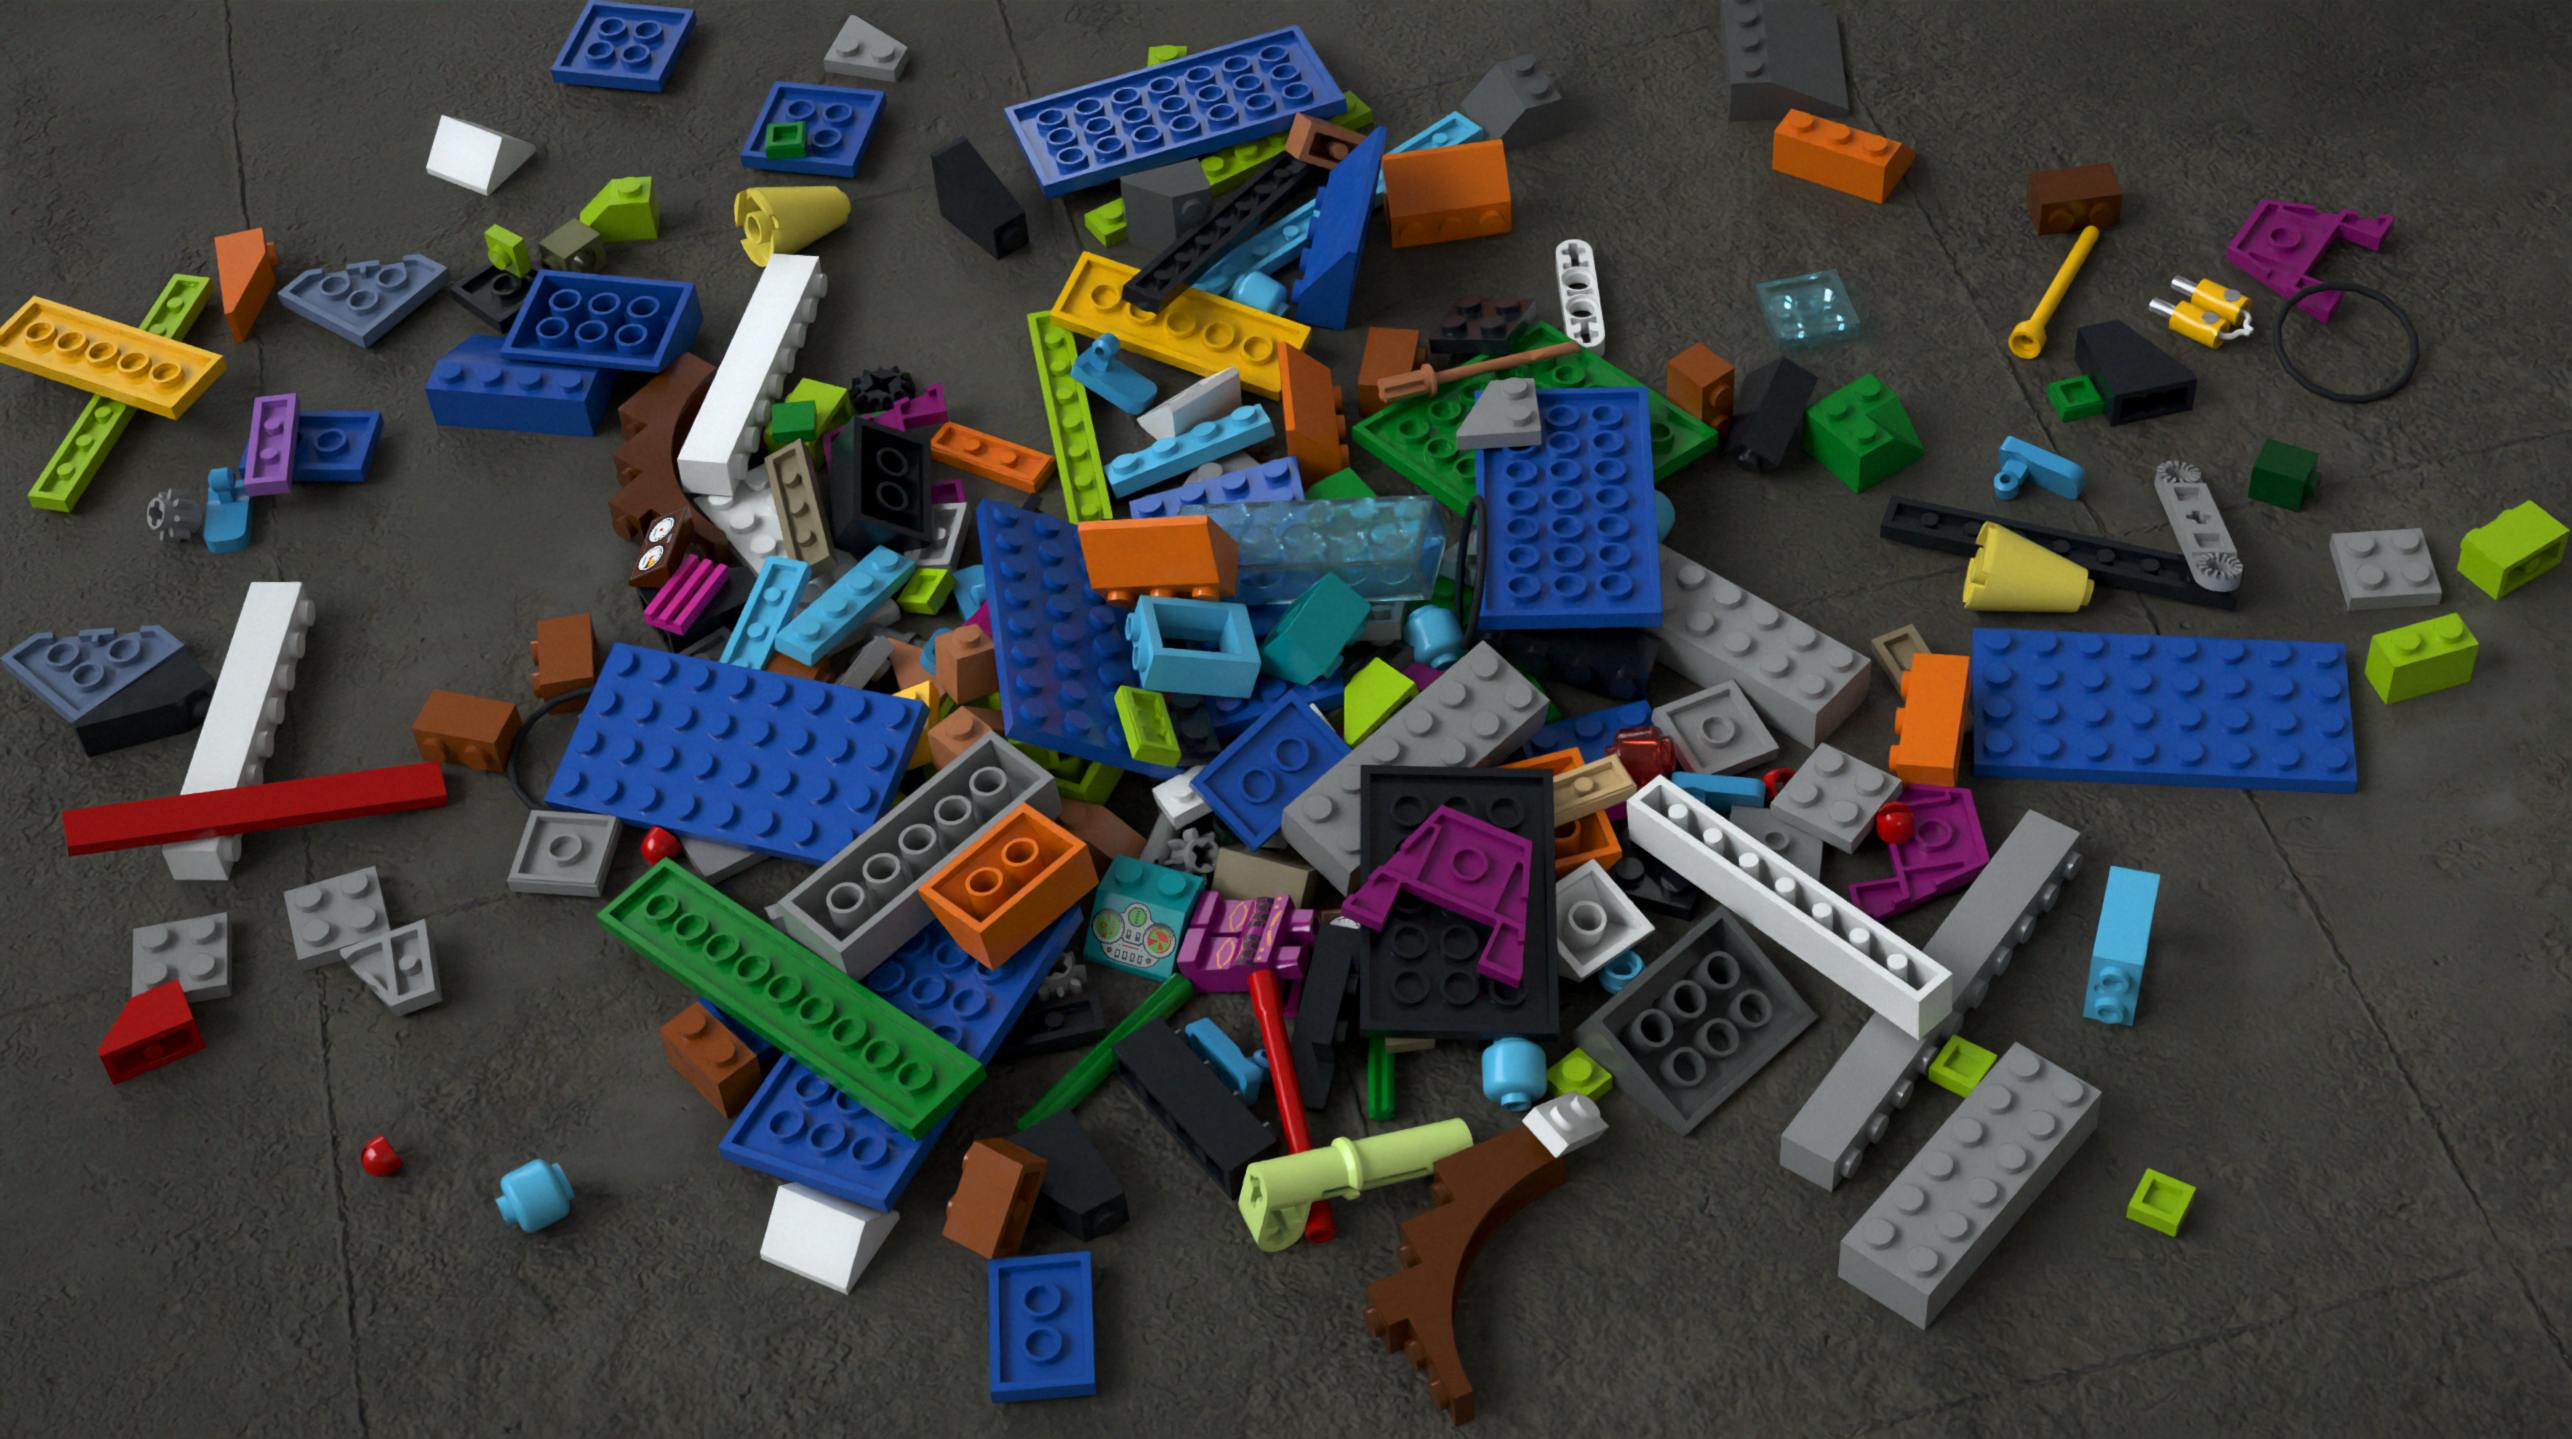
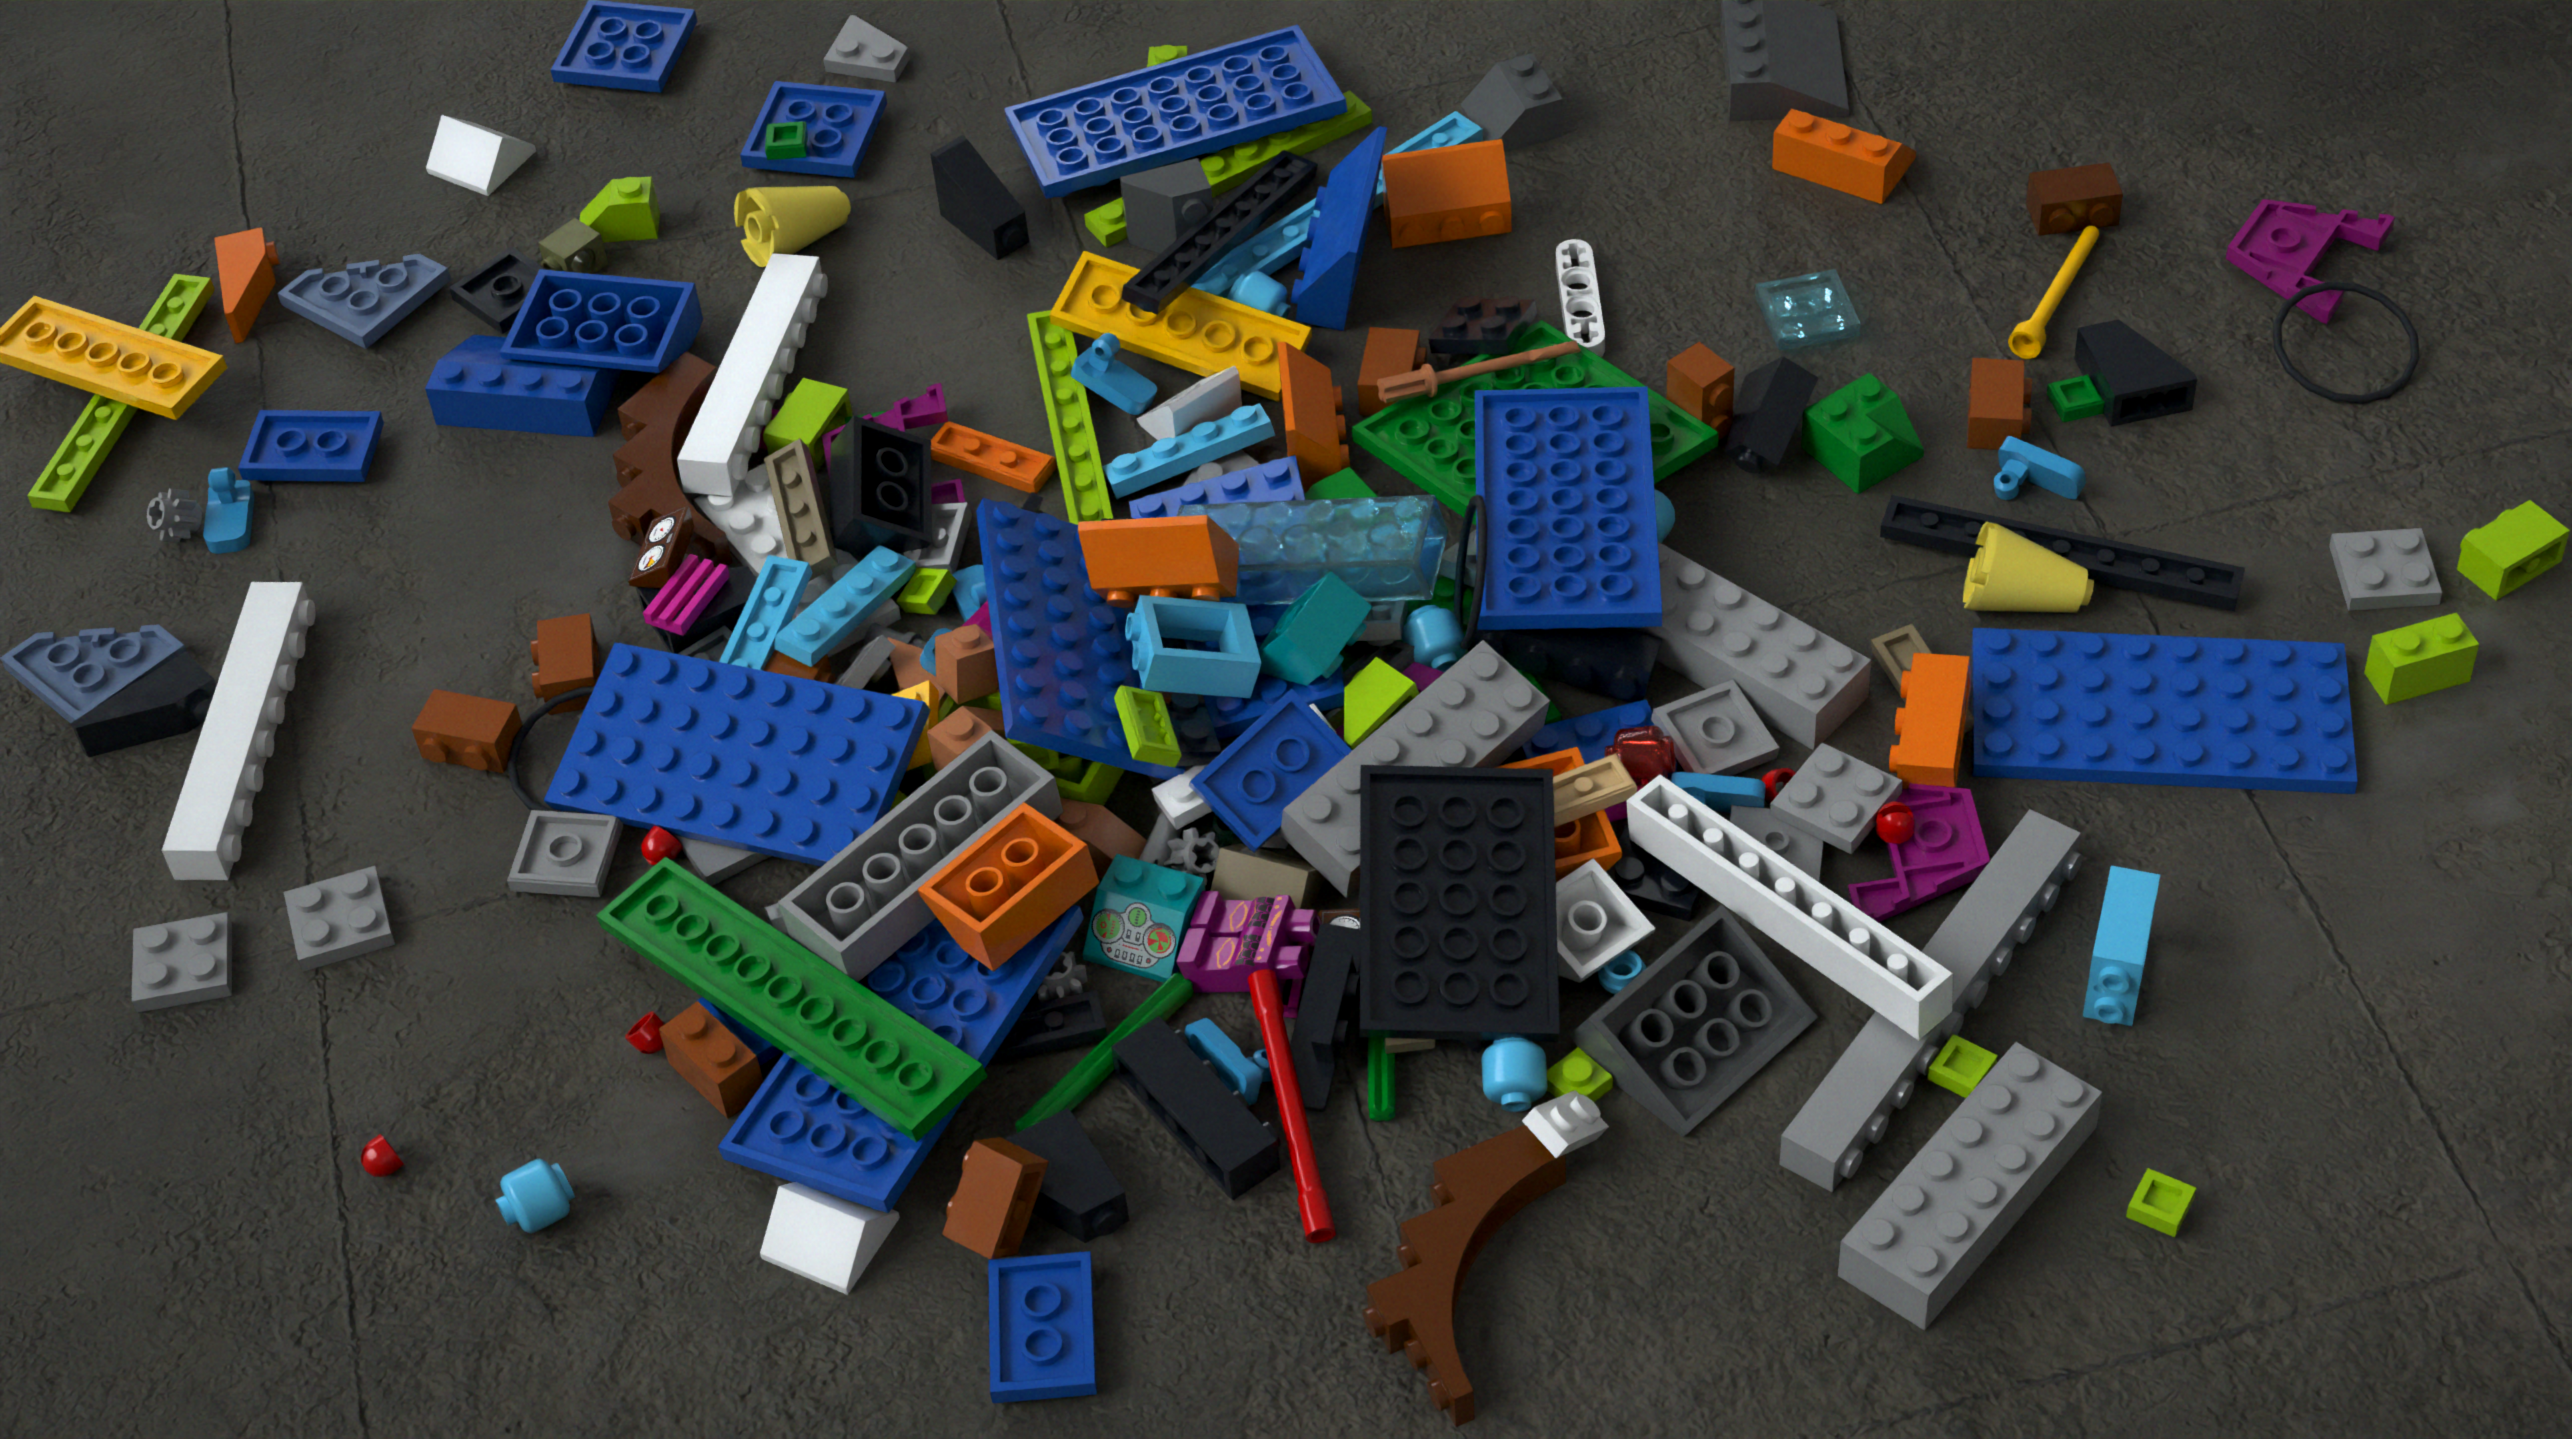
(150, 1033): red slope -> none
(253, 808): red tile -> none
(272, 445): medium lavender plate -> none
(399, 967): light grey wing -> none
(507, 251): lime plate -> none
(645, 1034): none -> red hinge
(794, 421): green tile -> none
(868, 400): black gear -> none
(1281, 1189): yellowish green piece -> none
(1320, 141): nougat slope -> none
(1465, 870): magenta wing -> none
(1502, 417): light grey wing -> none
(1997, 402): none -> dark orange brick
(2198, 527): light grey piece -> none
(2208, 314): yellow piece -> none
(2284, 475): dark green brick -> none

